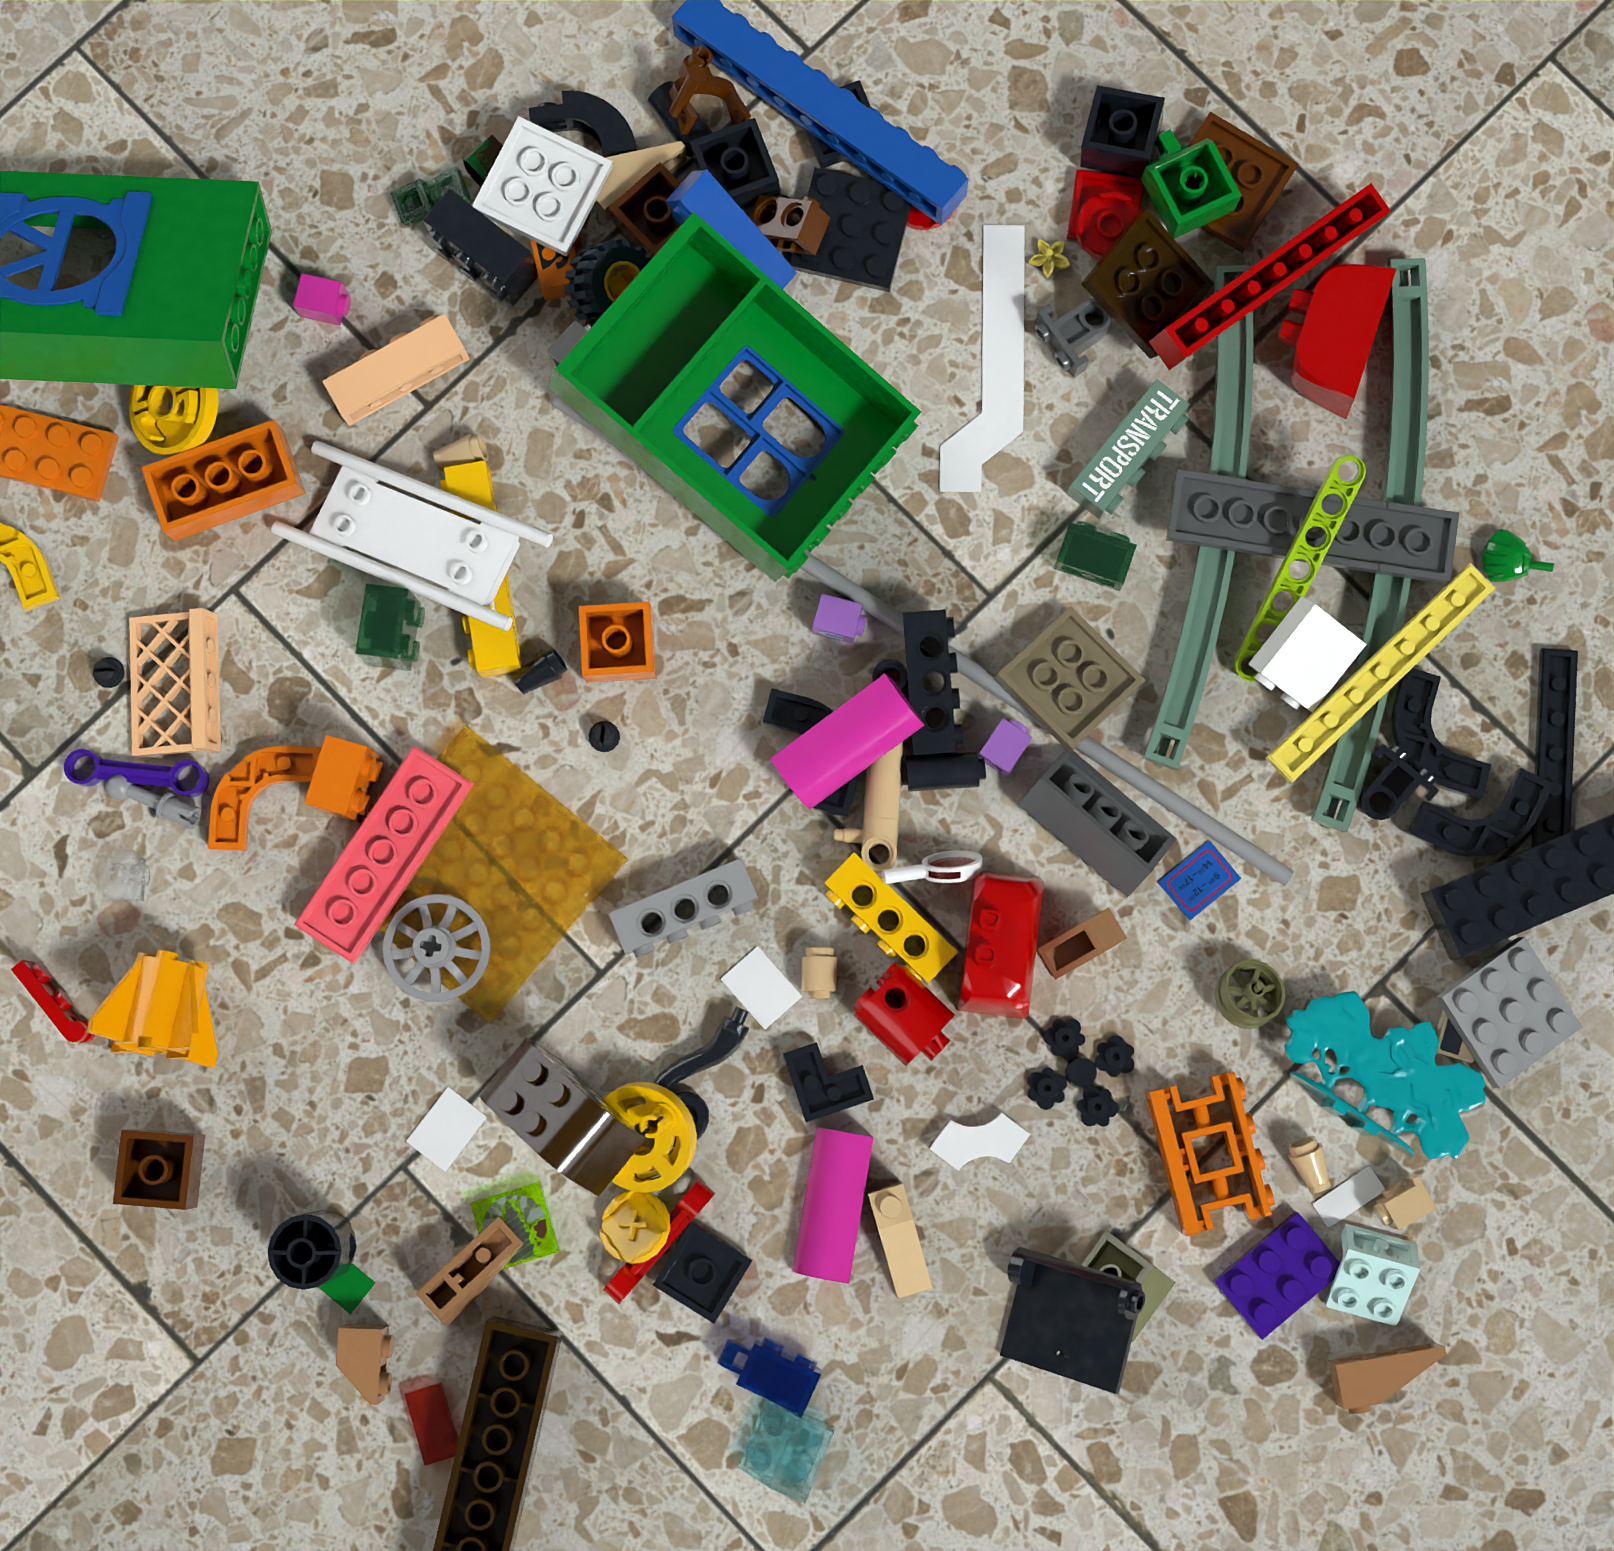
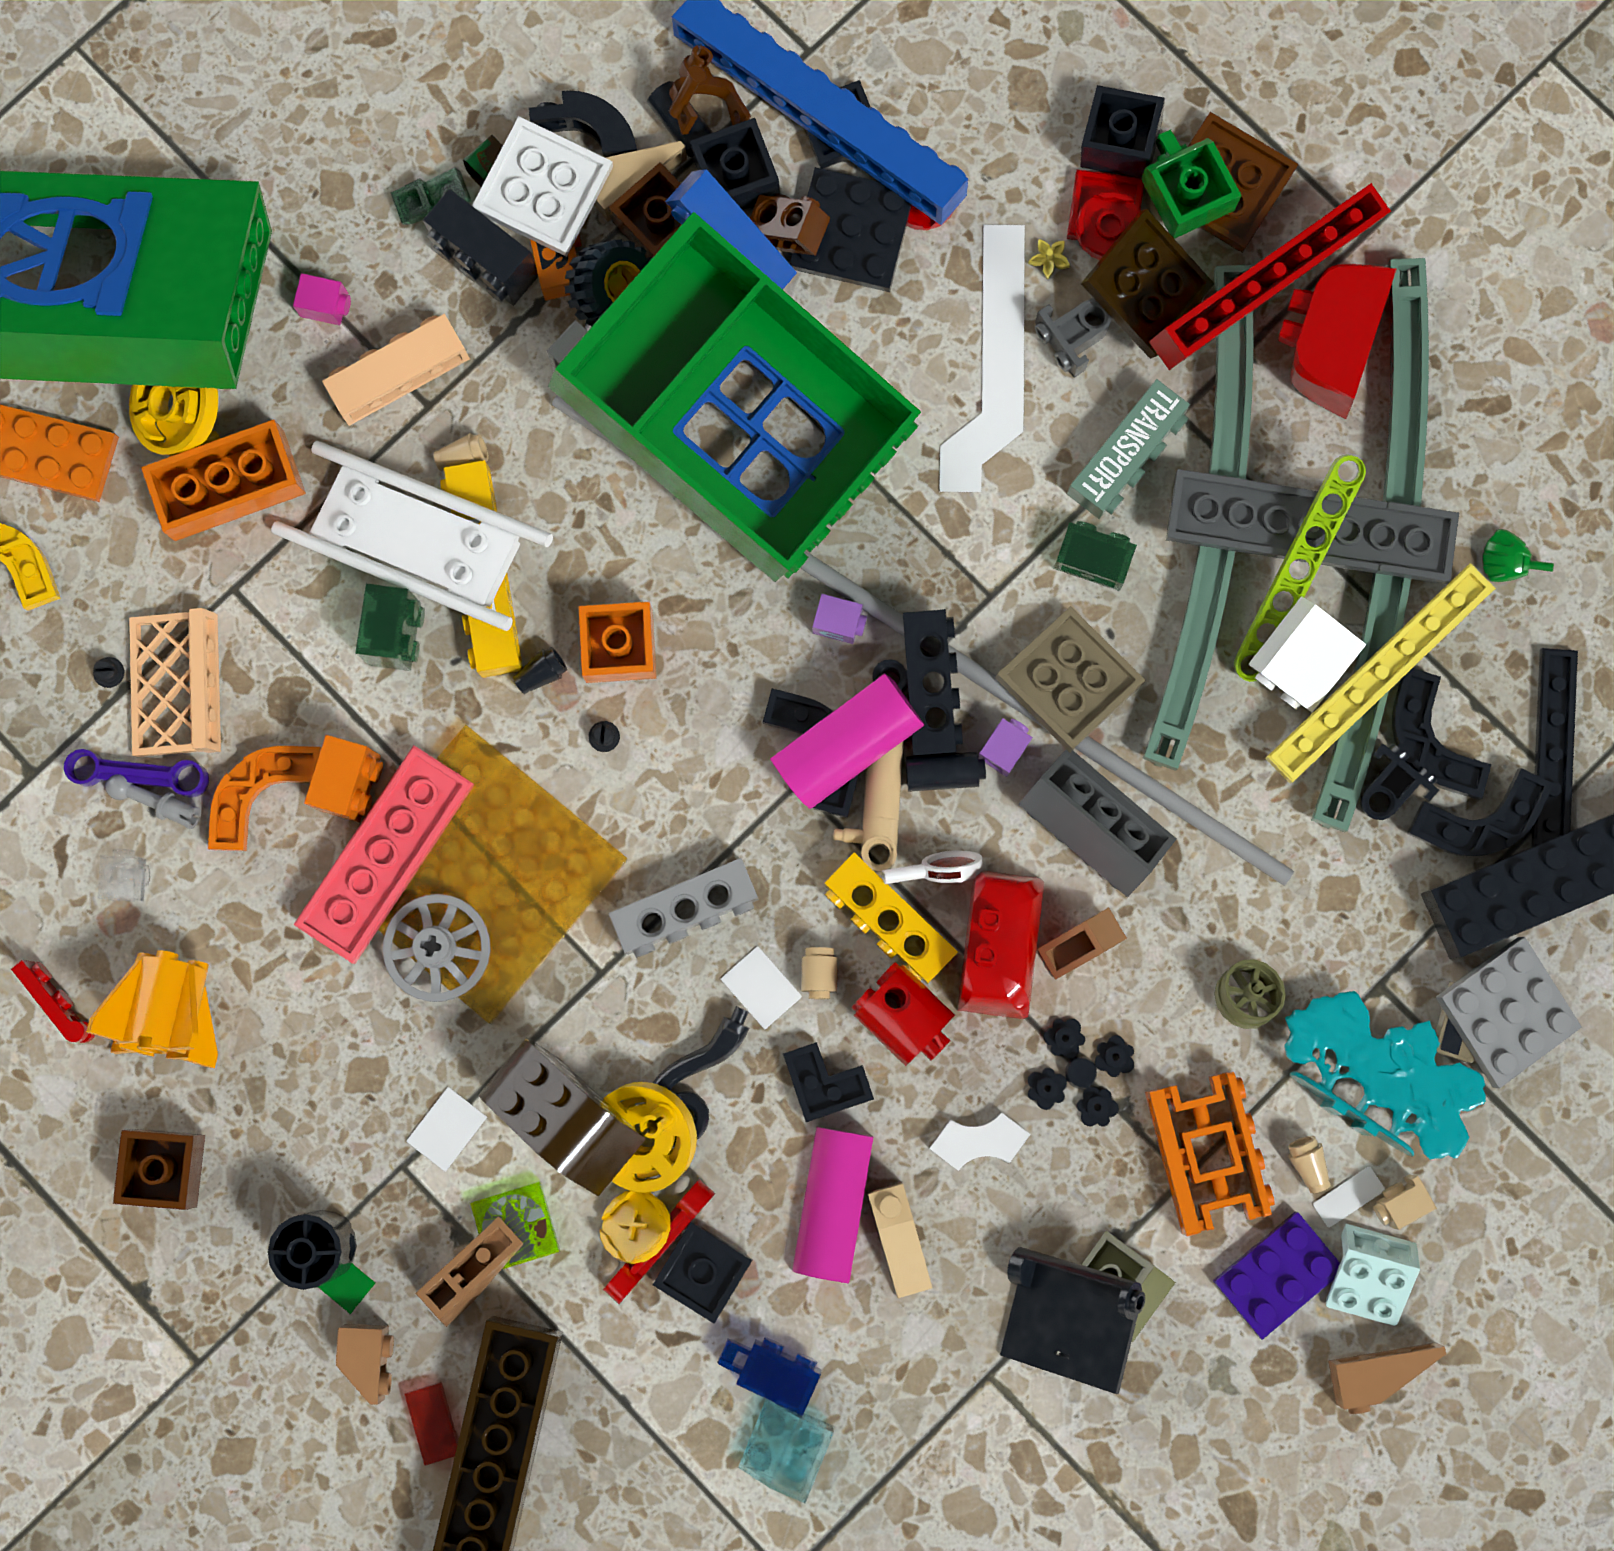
(1199, 880): blue sticker -> none

